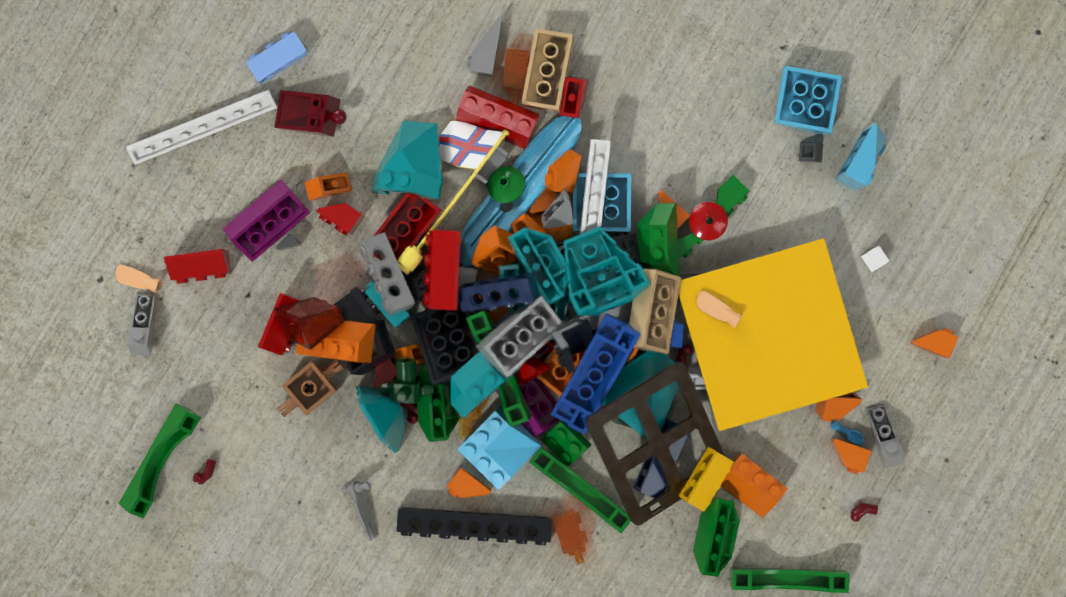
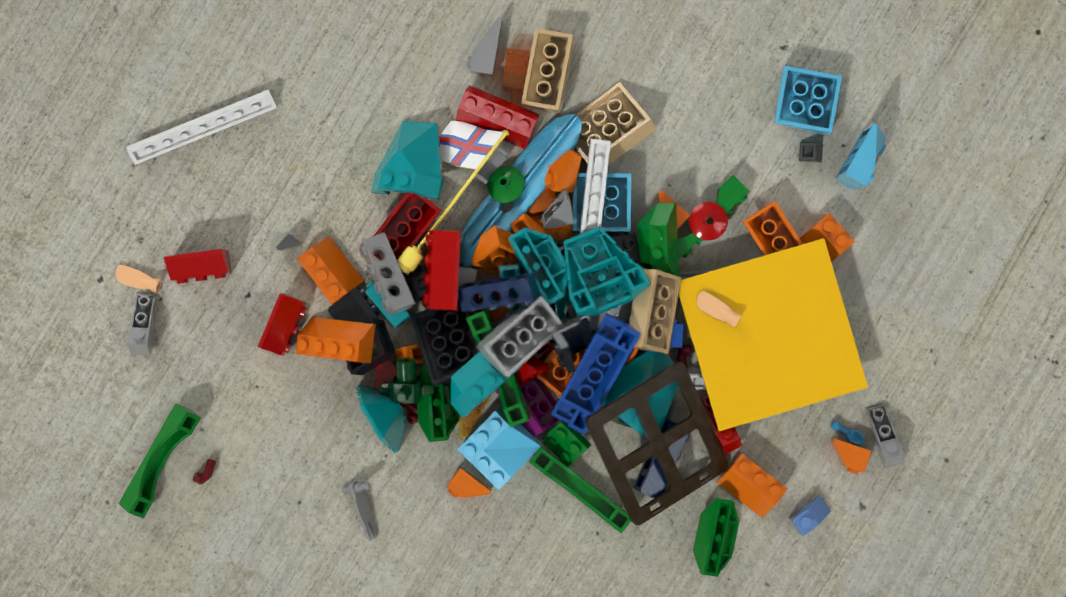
(266, 220): magenta slope -> none
(276, 57): light blue brick -> none
(297, 388): medium nougat brick -> none
(309, 113): dark red slope -> none
(309, 320): clear red slope -> none
(328, 186): orange slope -> none
(330, 270): none -> orange slope
(343, 216): red slope -> none
(406, 514): black brick -> none
(569, 533): clear orange hinge -> none
(573, 96): red slope -> none
(613, 118): none -> tan slope
(706, 479): yellow brick -> none
(727, 438): none -> red slope
(771, 230): none -> orange slope
(799, 579): green arch -> none
(810, 515): none -> medium blue slope
(835, 236): none -> orange slope
(837, 407): orange slope -> none
(861, 509): dark red arm -> none
(875, 258): white slope -> none
(938, 342): orange slope -> none

